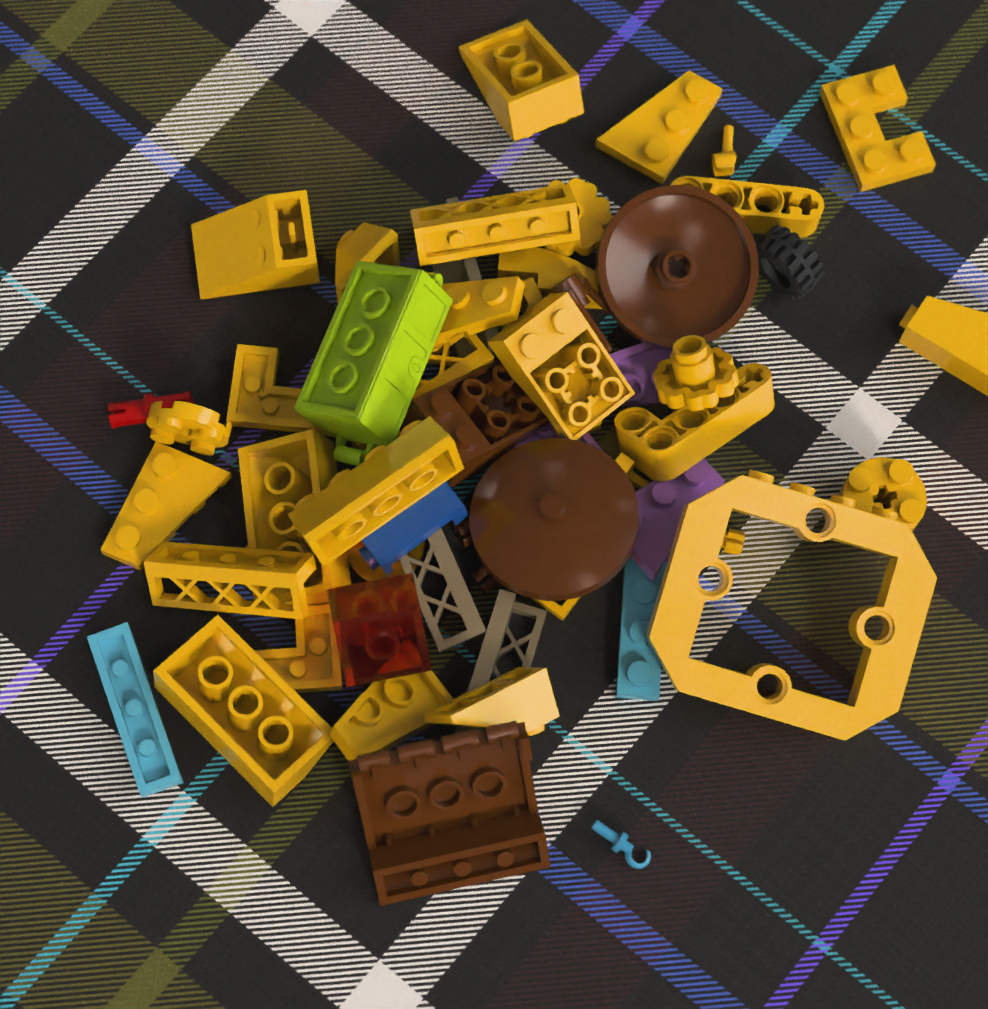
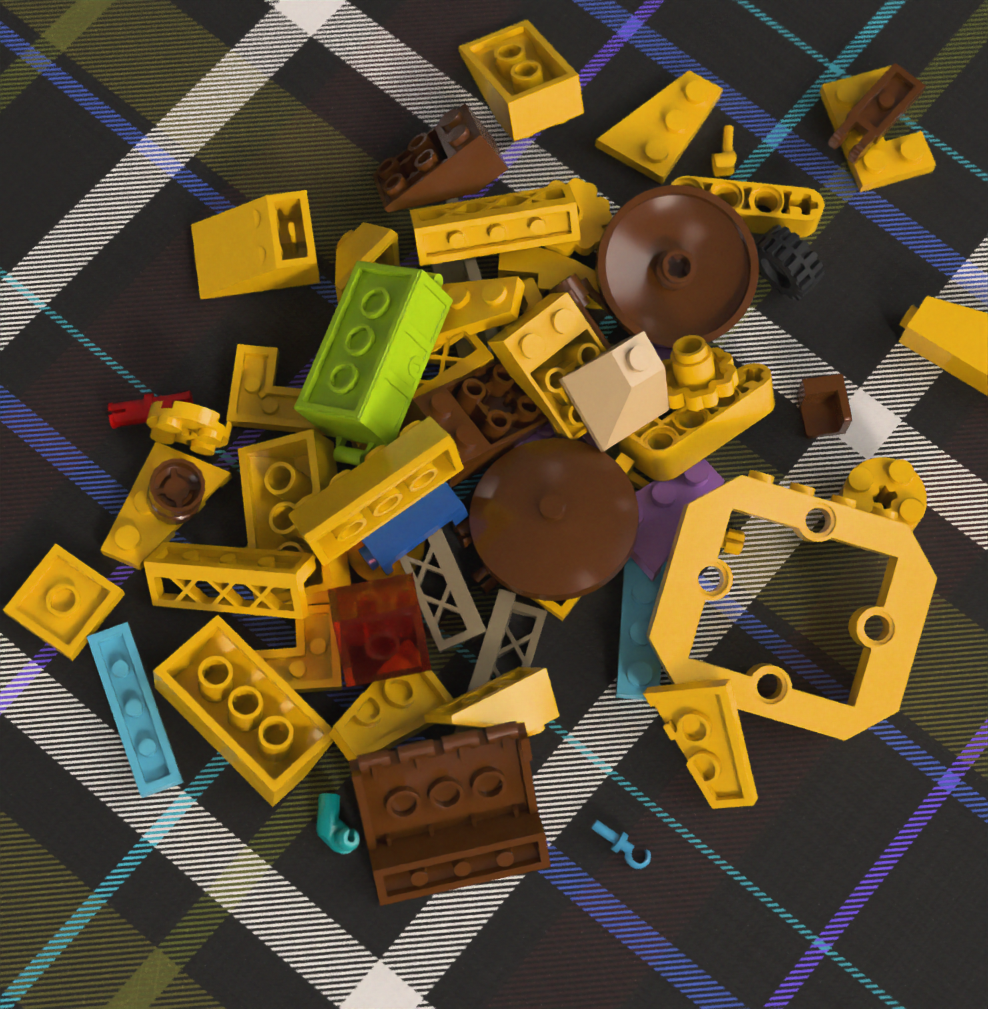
(64, 602): none -> yellow plate
(175, 491): none -> reddish brown wheel
(331, 828): none -> teal arm
(442, 164): none -> reddish brown slope
(619, 390): none -> tan slope
(710, 735): none -> yellow wing
(824, 406): none -> reddish brown panel
(878, 110): none -> reddish brown hinge

